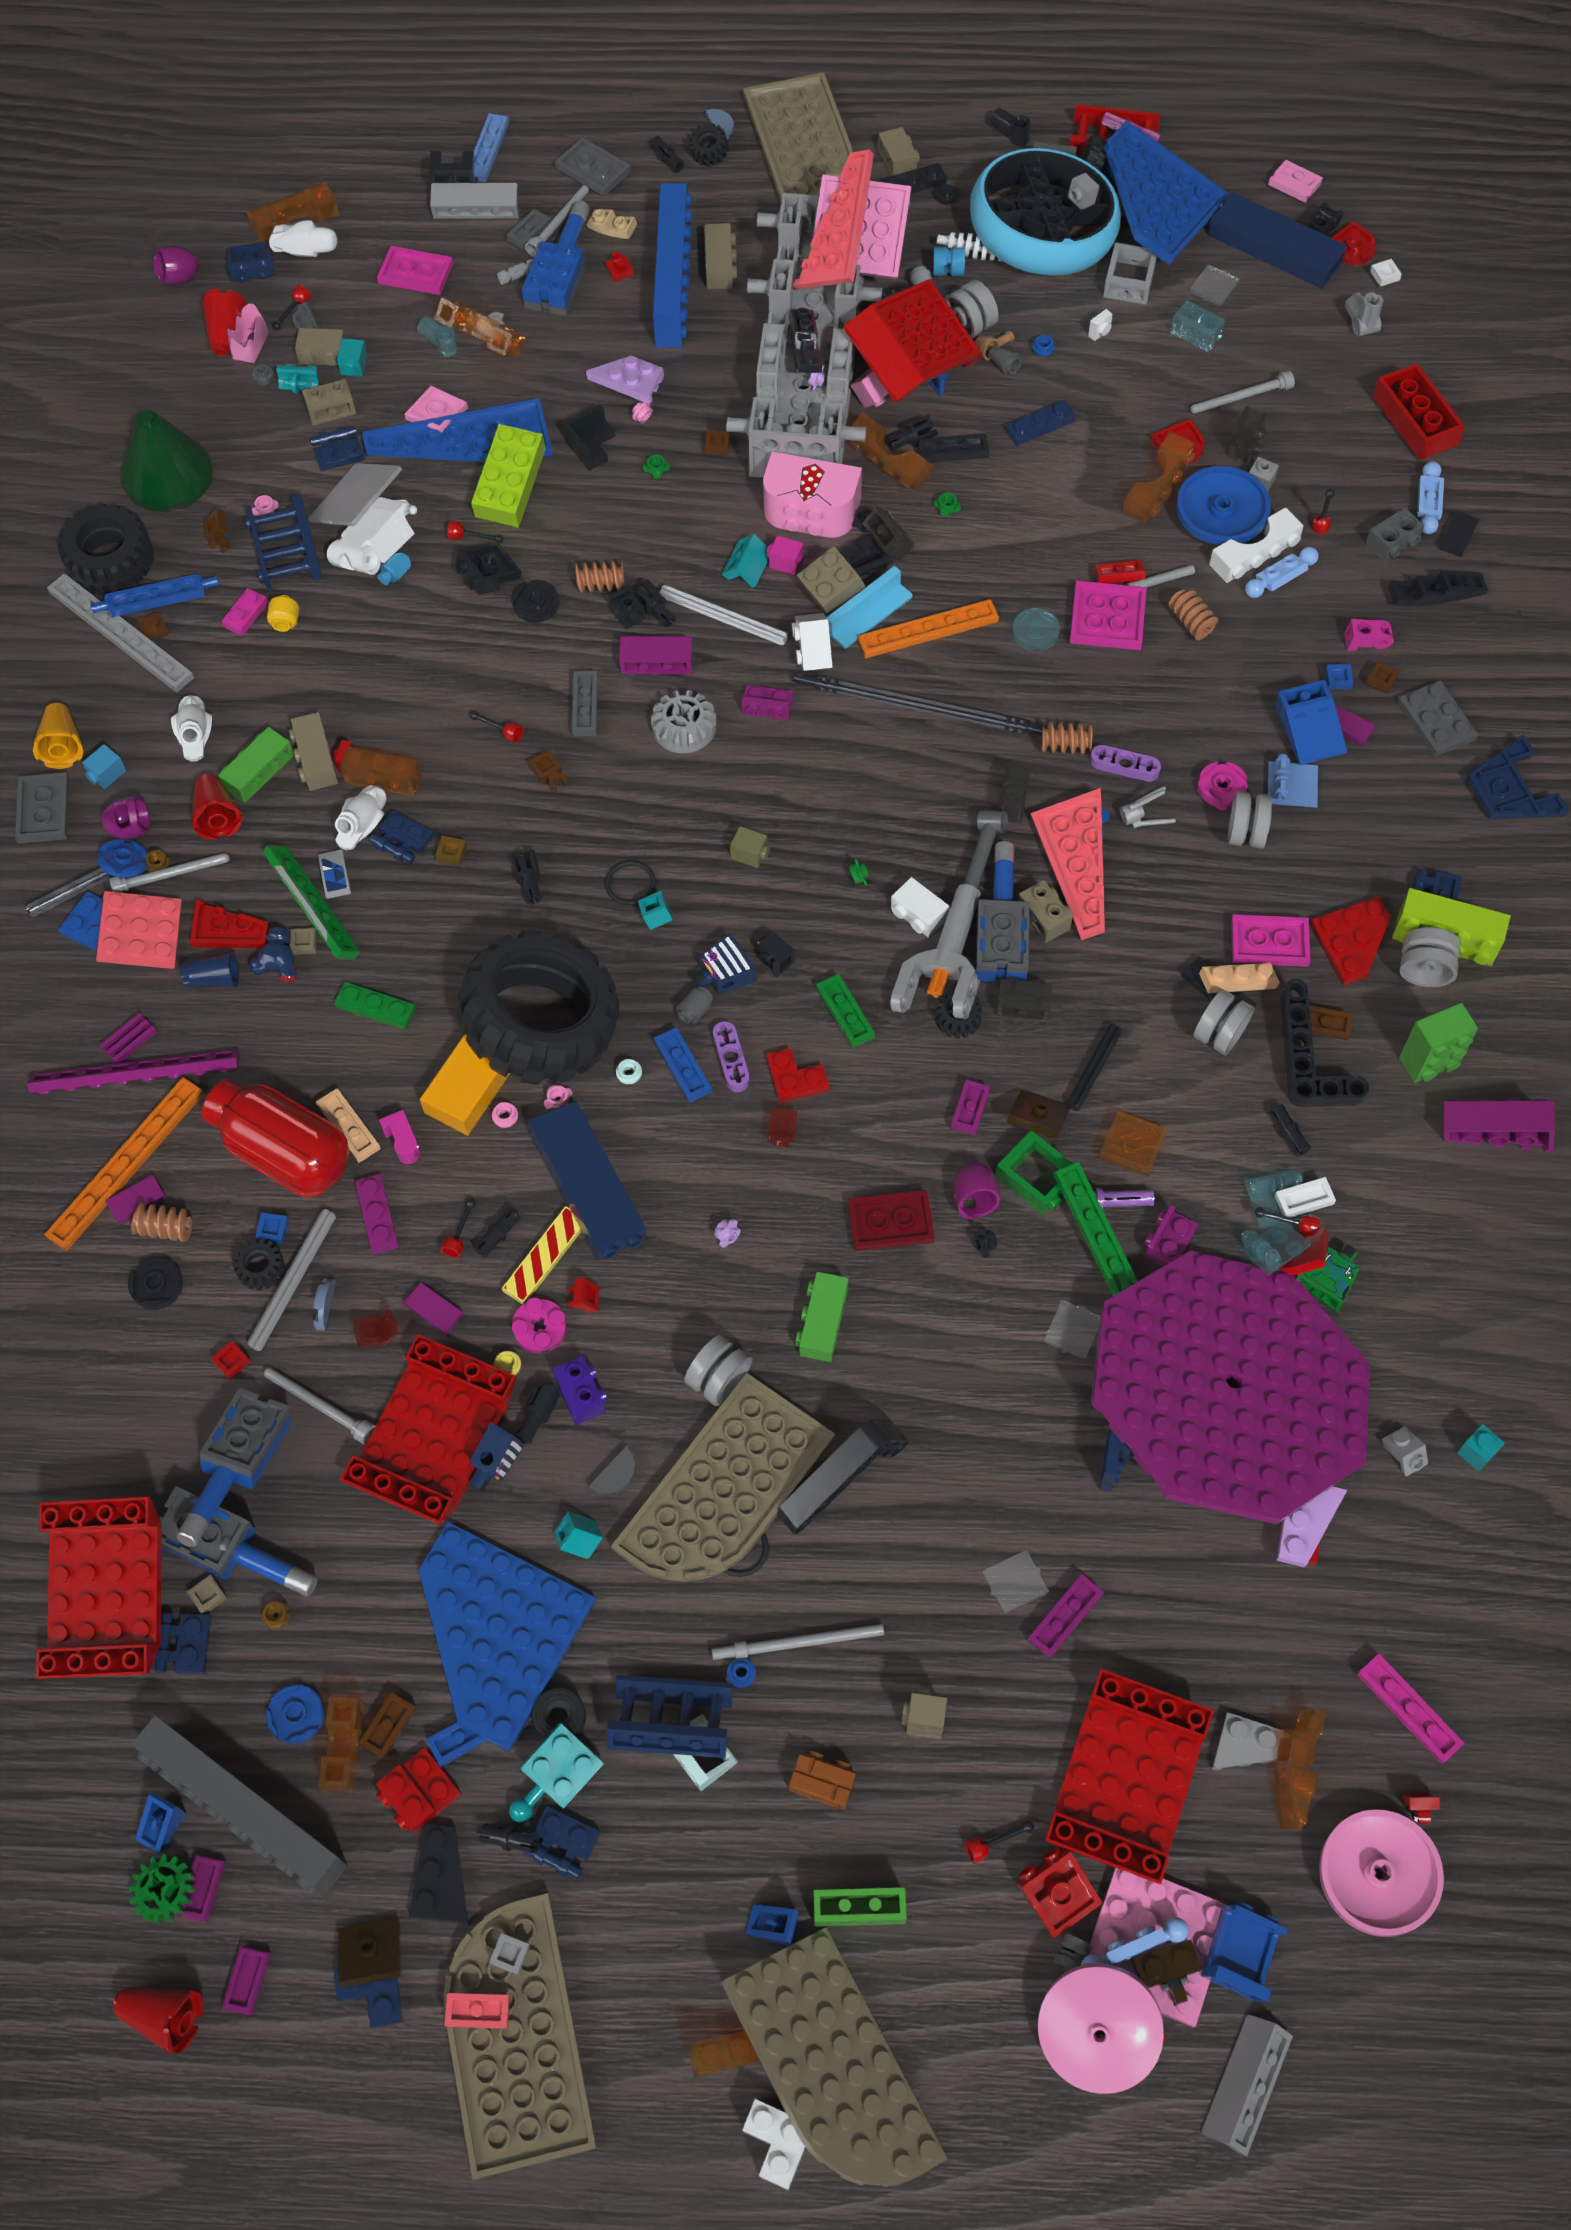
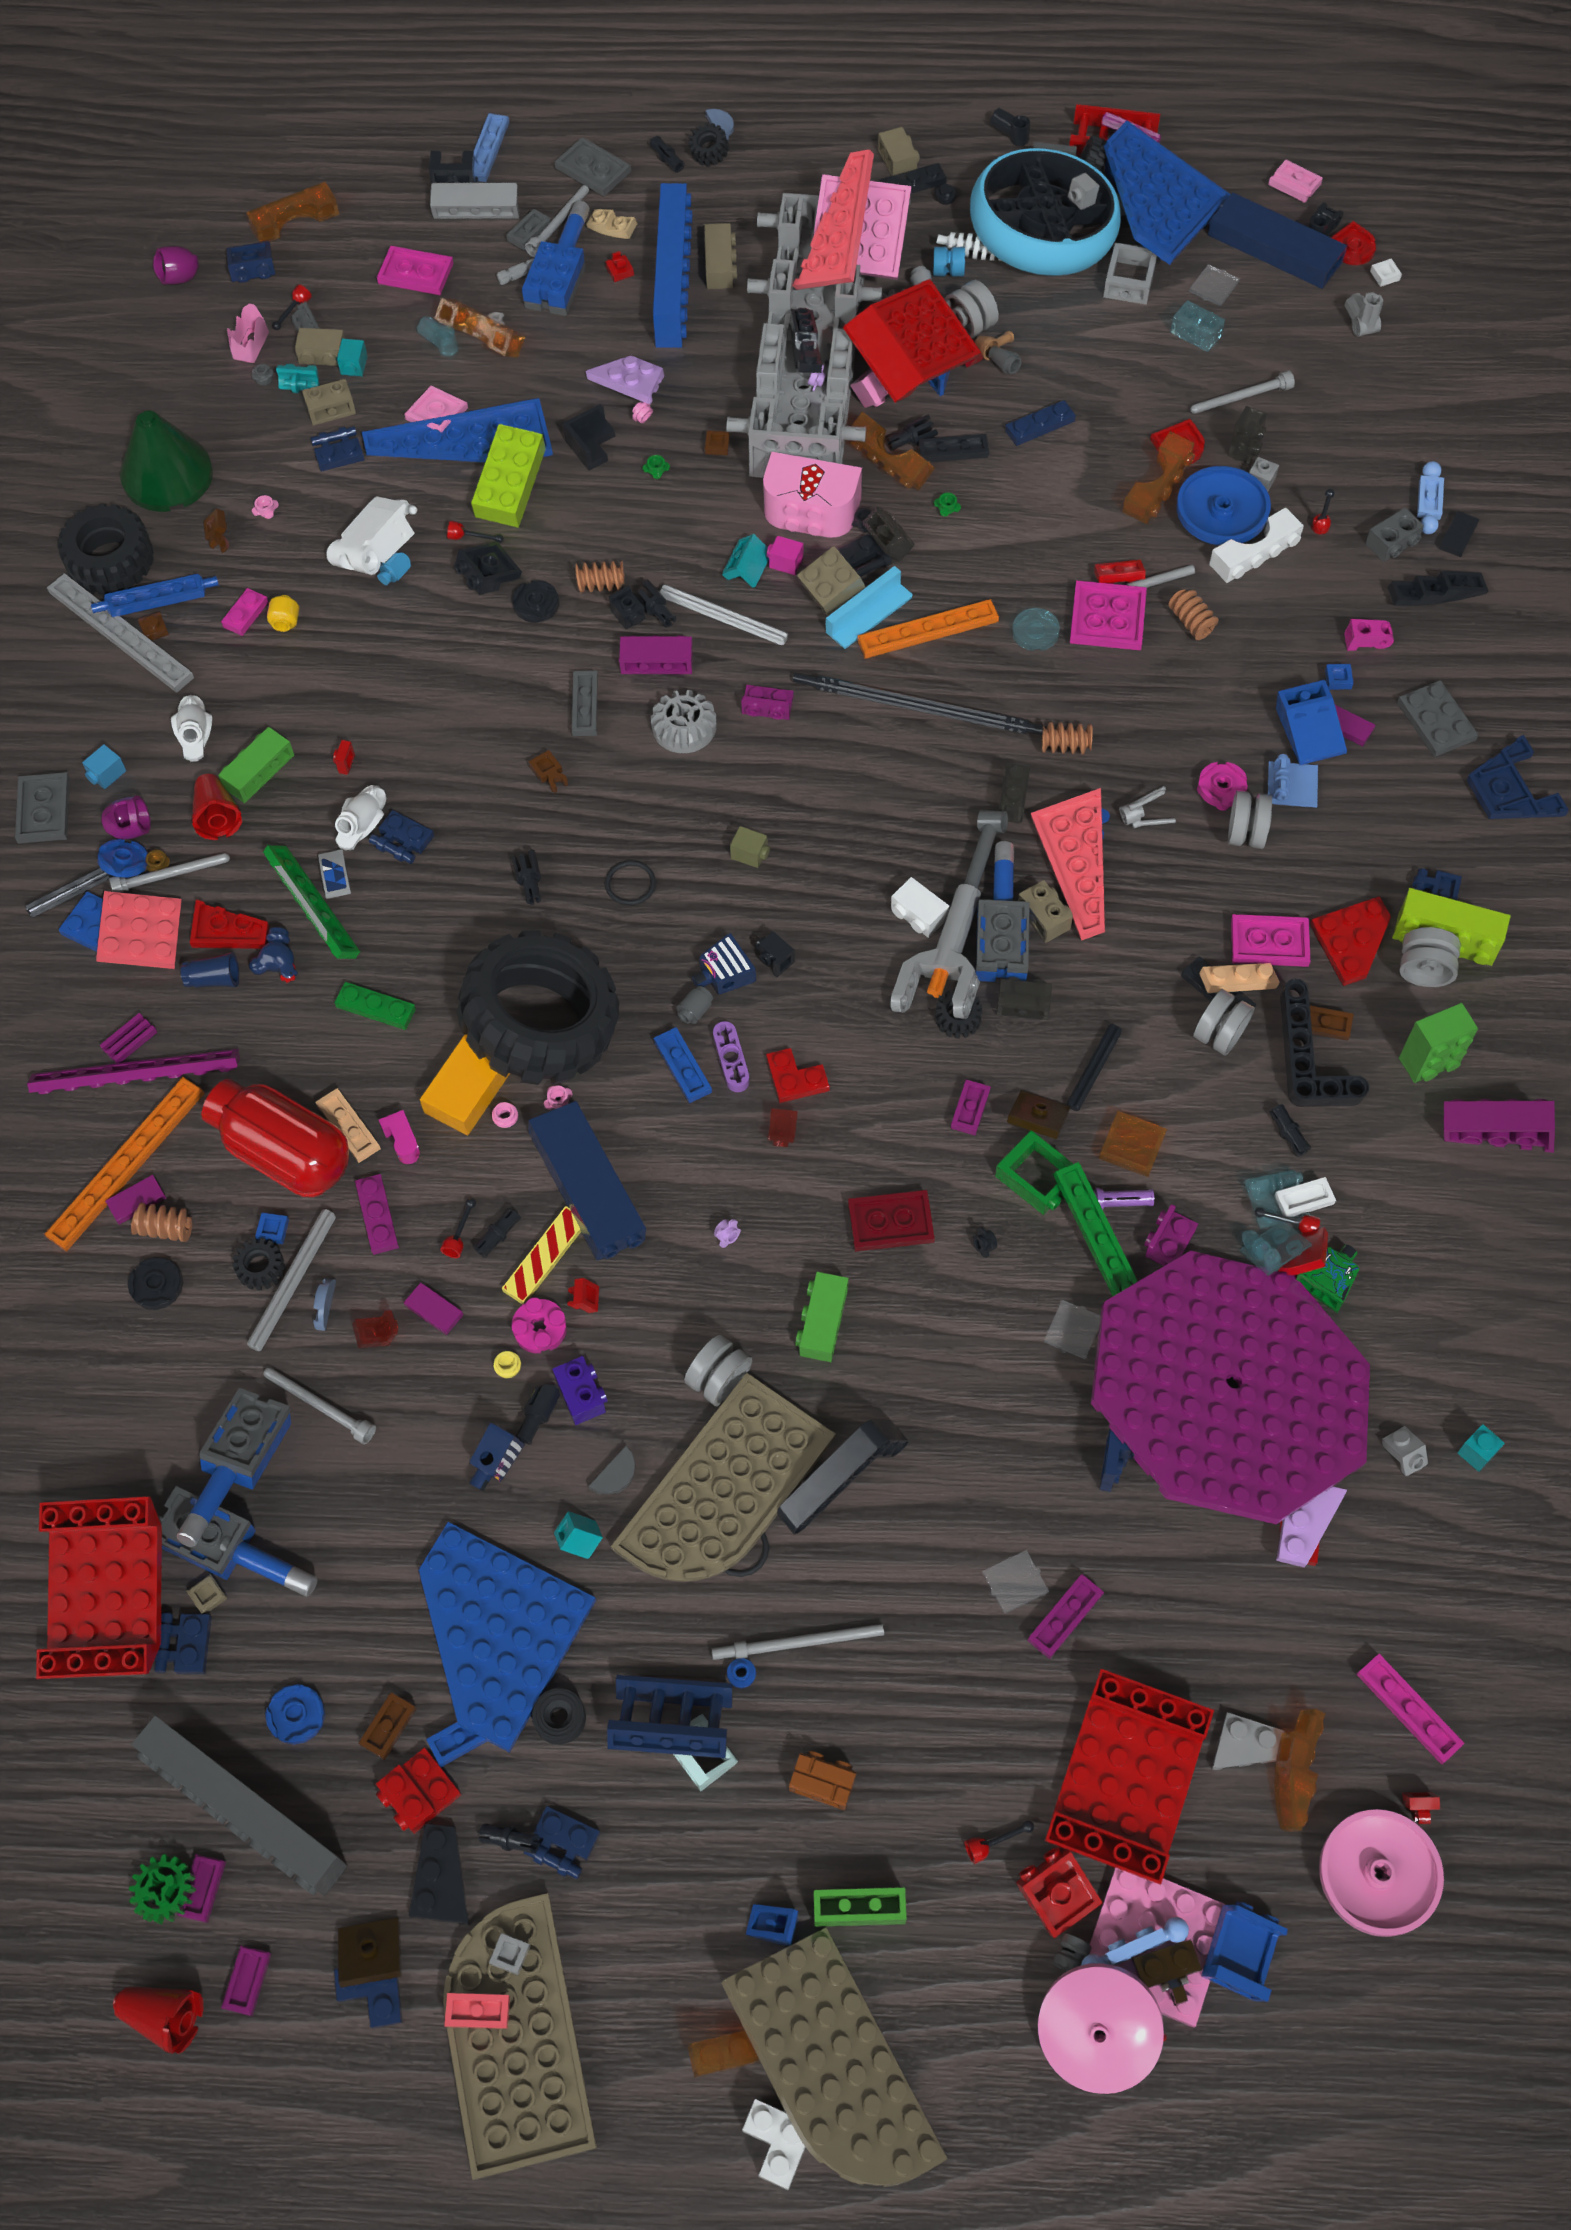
(57, 738): light orange cone -> none
(158, 1823): blue slope -> none
(221, 314): red cone -> none
(230, 1360): red plate -> none
(268, 1615): pearl gold plate -> none
(300, 529): dark blue fence -> none
(302, 239): white animal -> none
(303, 941): dark tan tile -> none
(312, 751): dark tan brick -> none
(344, 1732): clear orange arch -> none
(354, 494): light grey piece -> none
(380, 769): clear orange brick -> none
(431, 1431): red slope -> none
(451, 850): pearl gold plate -> none
(512, 731): red hinge -> none
(557, 1767): teal plate -> none
(628, 1065): light aqua plate -> none
(655, 910): teal plate -> none
(799, 132): dark tan plate -> none
(814, 641): white brick -> none
(845, 1011): green plate -> none
(859, 872): green plate -> none
(924, 1714): dark tan brick -> none
(980, 1184): magenta piece -> none
(1043, 345): blue plate -> none
(1100, 325): white plate -> none
(1119, 754): medium lavender beam -> none
(1247, 2084): light grey panel -> none
(1281, 572): light blue plate -> none
(1382, 677): reddish brown plate -> none
(1418, 411): red brick -> none

